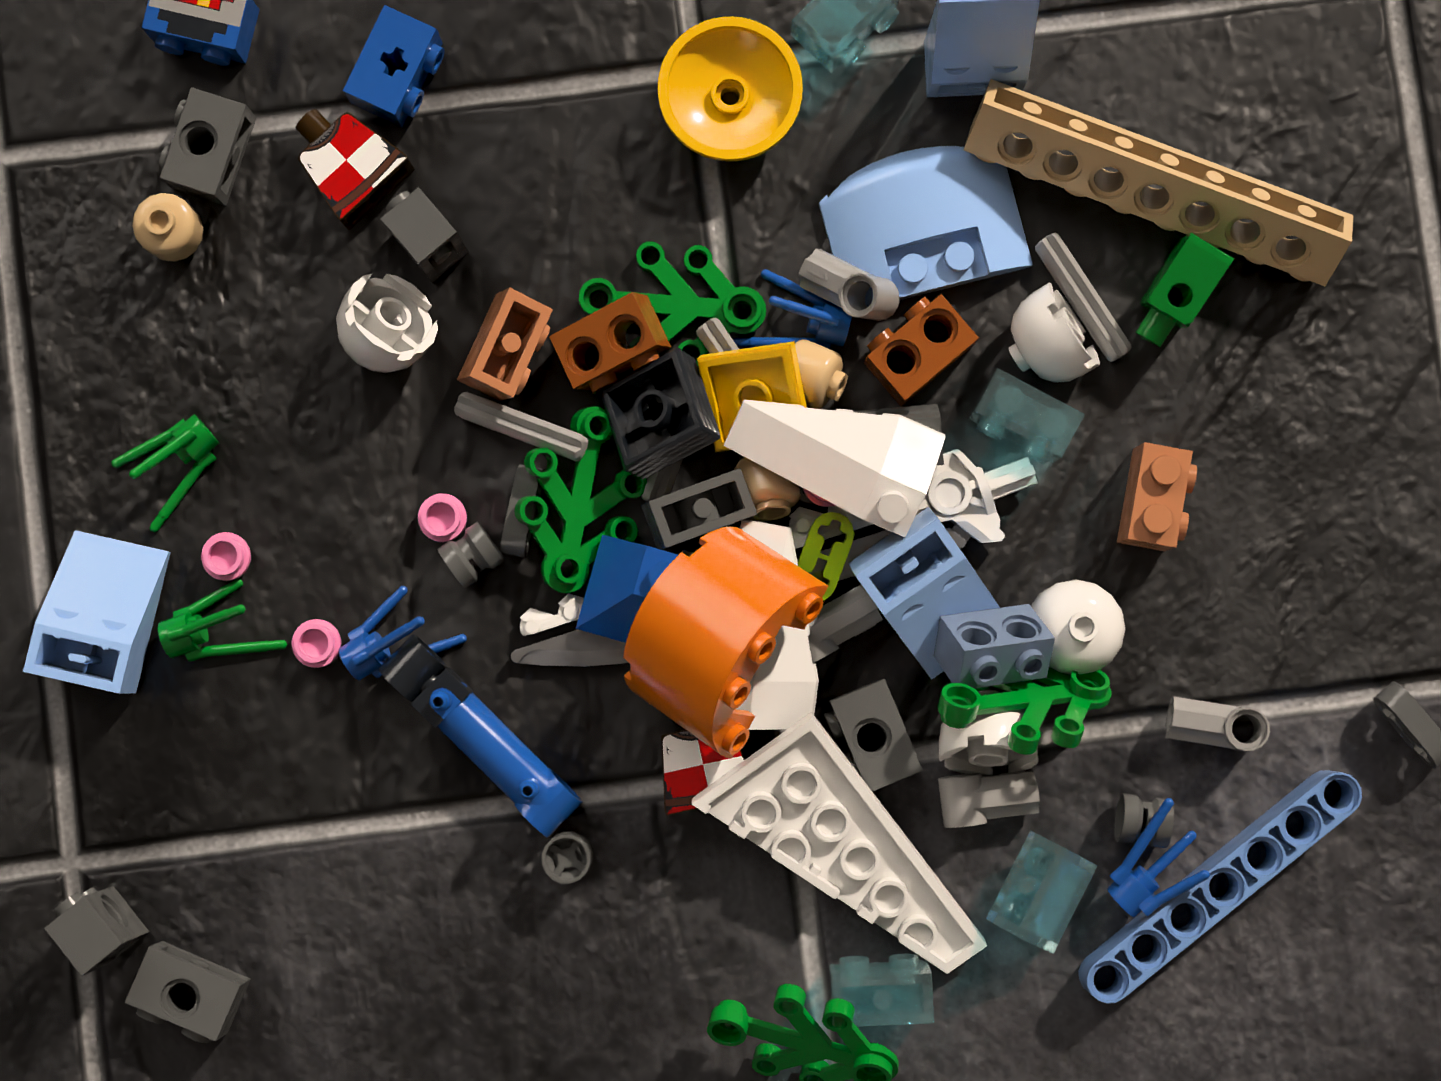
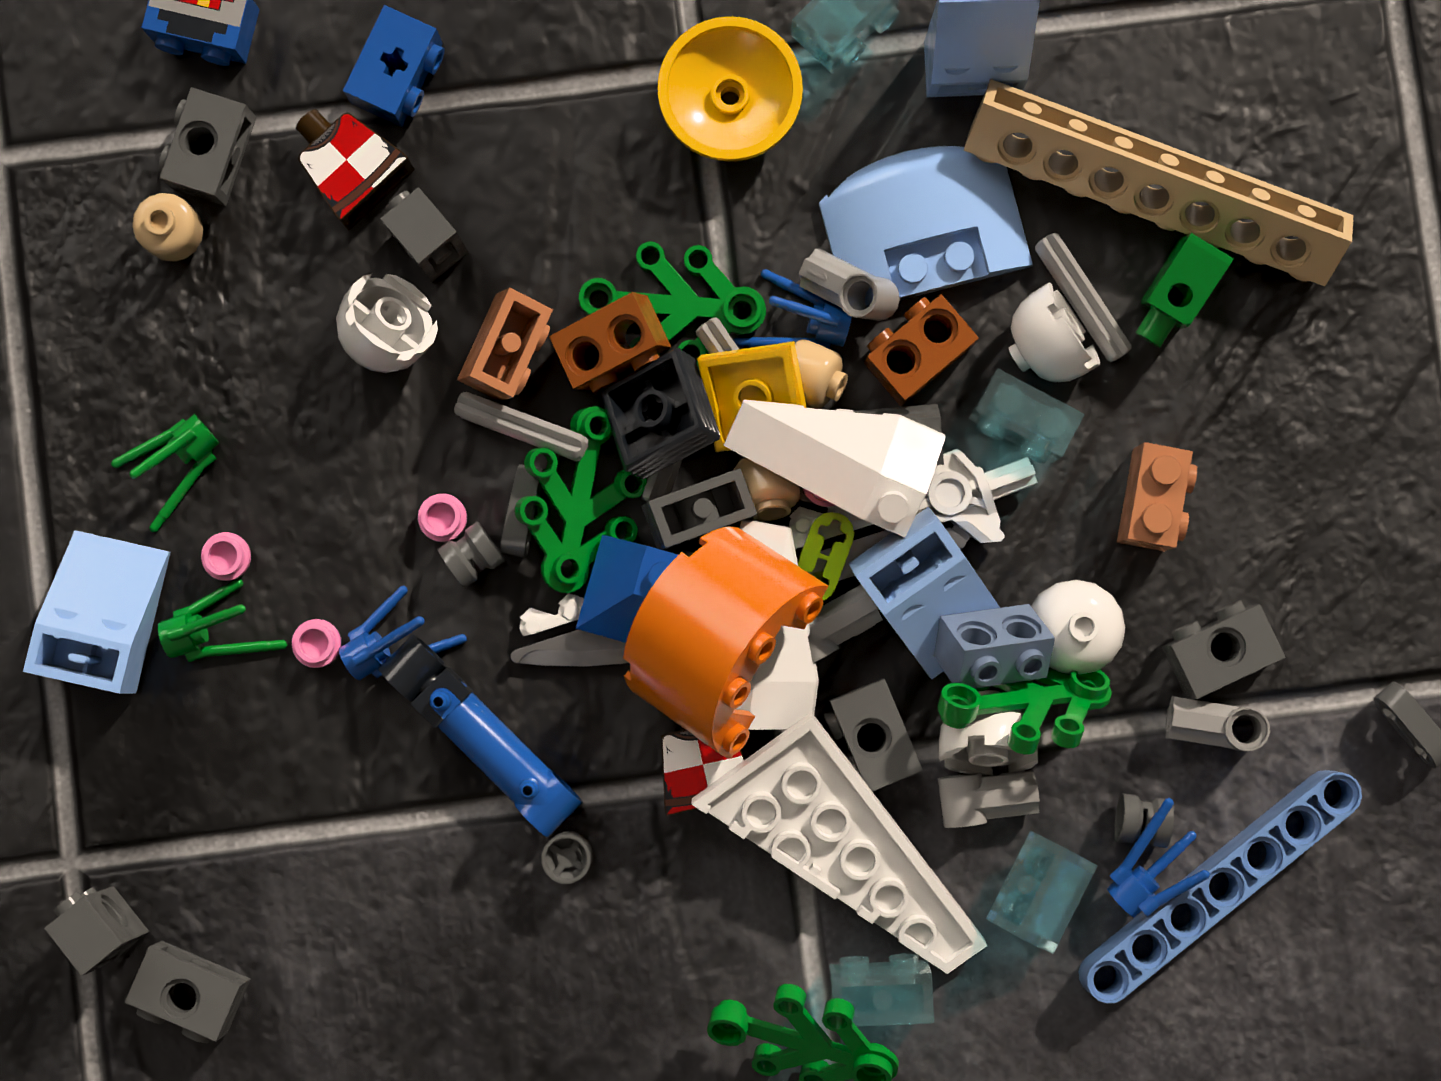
(1251, 649): none -> dark grey brick

